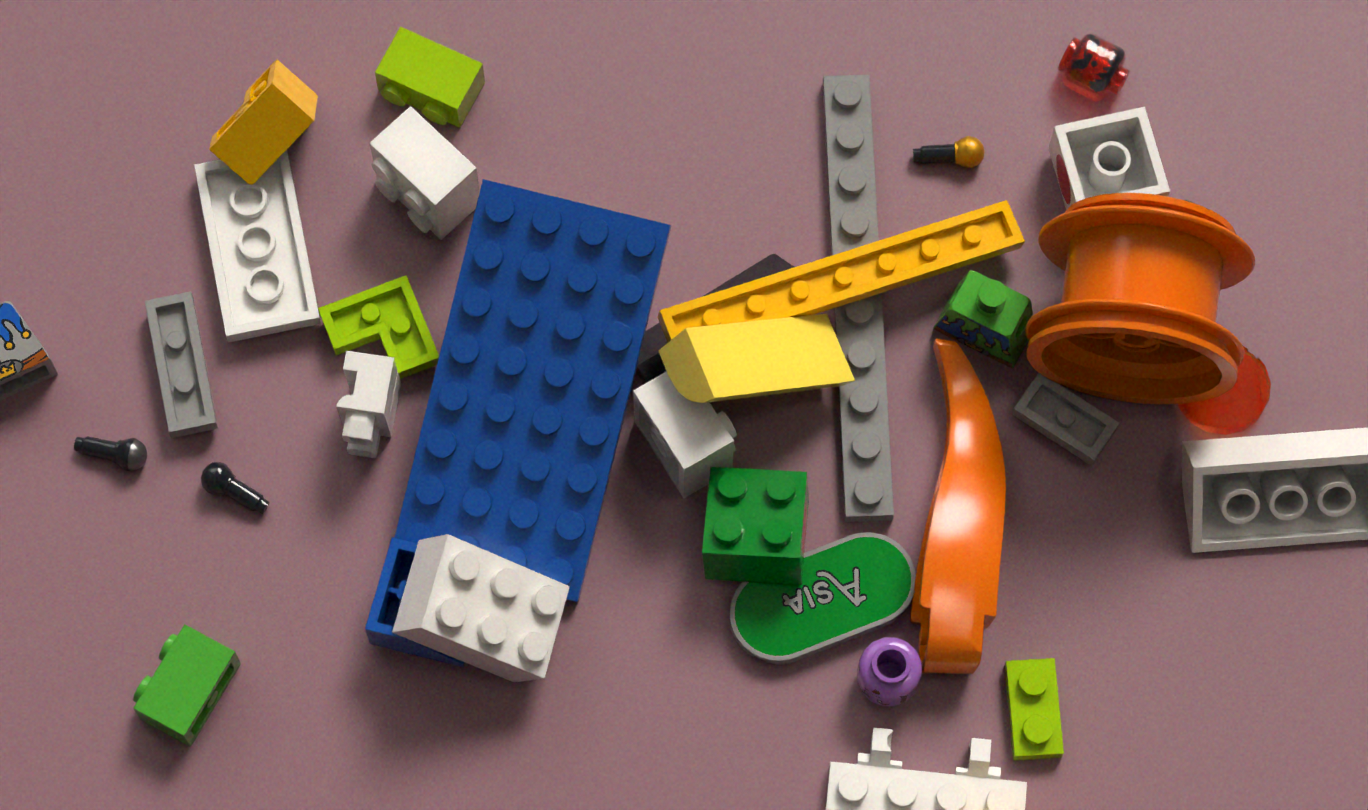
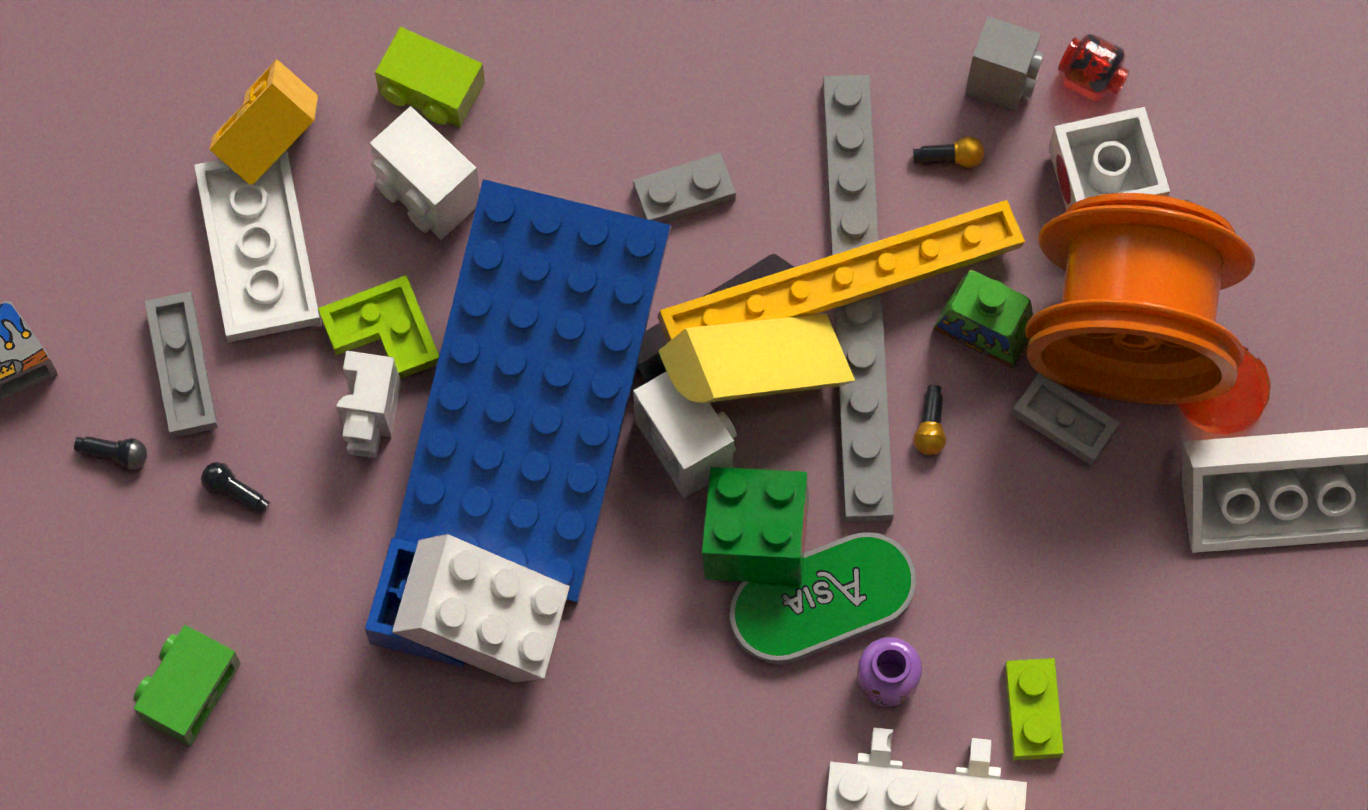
(684, 189): none -> light grey plate
(930, 437): none -> piece
(963, 527): orange animal -> none
(1004, 64): none -> light grey brick

